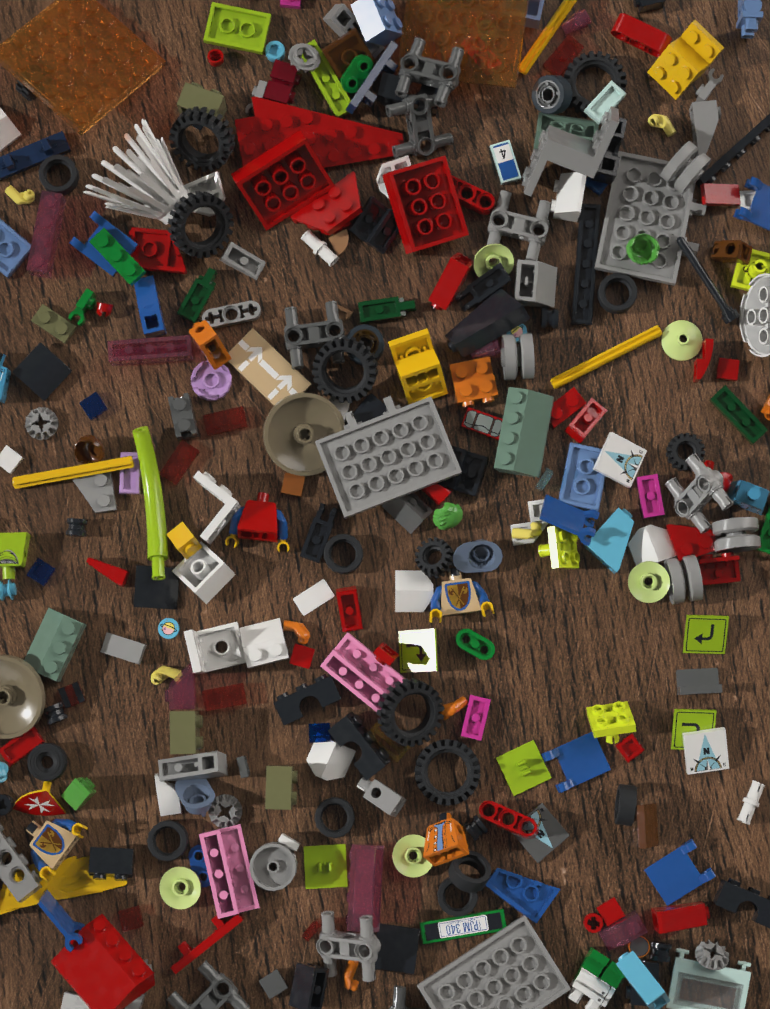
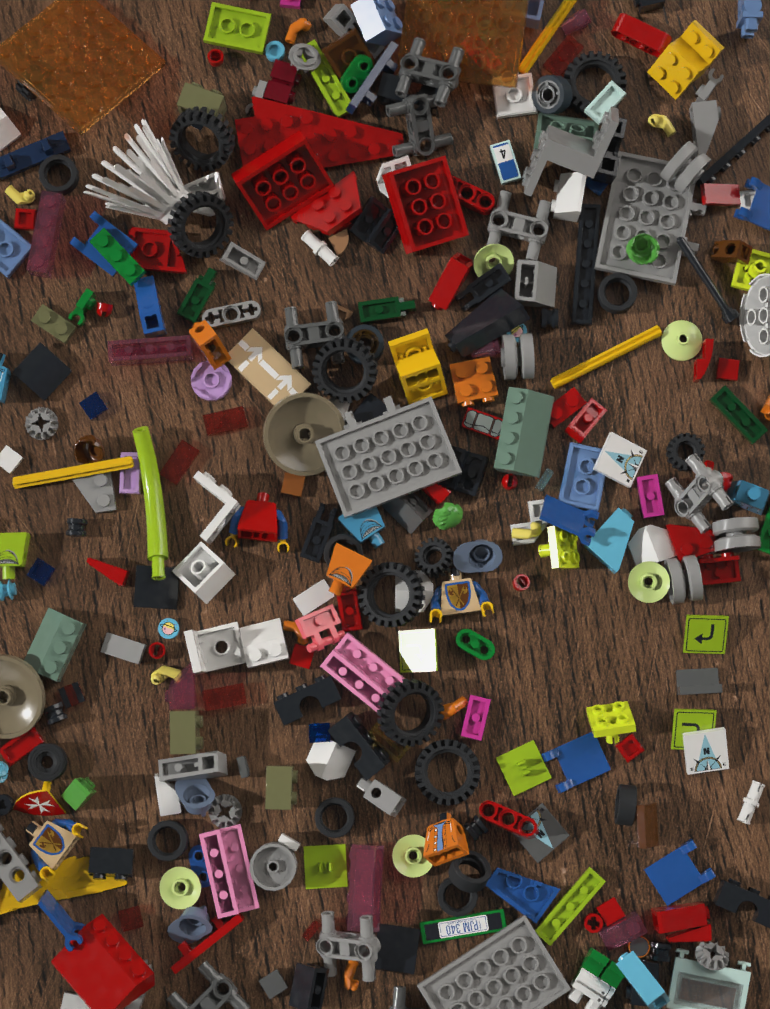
(25, 219): none -> red tile
(160, 652): none -> red hinge
(183, 417): dark grey brick -> none
(184, 540): yellow brick -> none
(191, 925): none -> sand blue piece
(295, 27): none -> orange arm
(319, 621): none -> coral plate
(346, 568): none -> orange torso
(365, 526): none -> dark azure torso
(385, 654): red plate -> none
(415, 594): none -> black tyre
(505, 480): none -> red hinge
(515, 101): none -> white tile
(523, 580): none -> red hinge
(569, 906): none -> lime plate
(695, 934): none -> red slope

